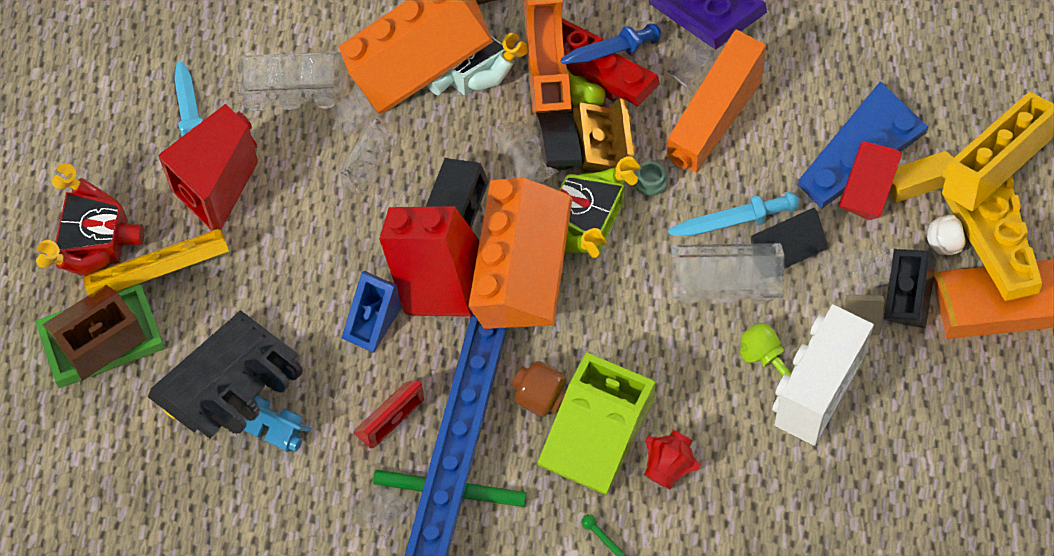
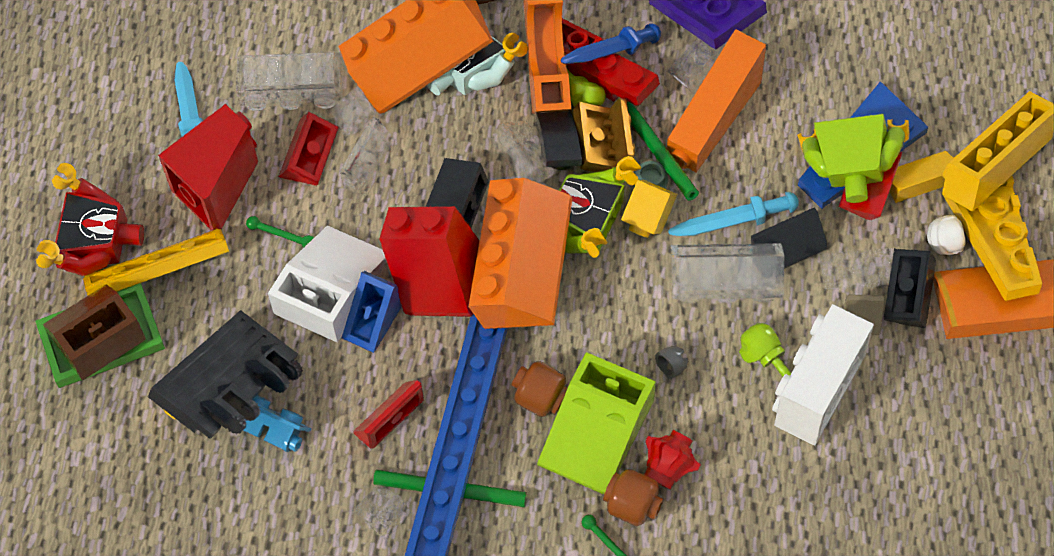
(254, 223): none -> green hinge
(309, 150): none -> red slope
(322, 281): none -> white slope
(633, 497): none -> dark orange head
(648, 208): none -> yellow brick
(662, 154): none -> green piece
(672, 356): none -> dark grey hinge
(854, 151): none -> lime torso

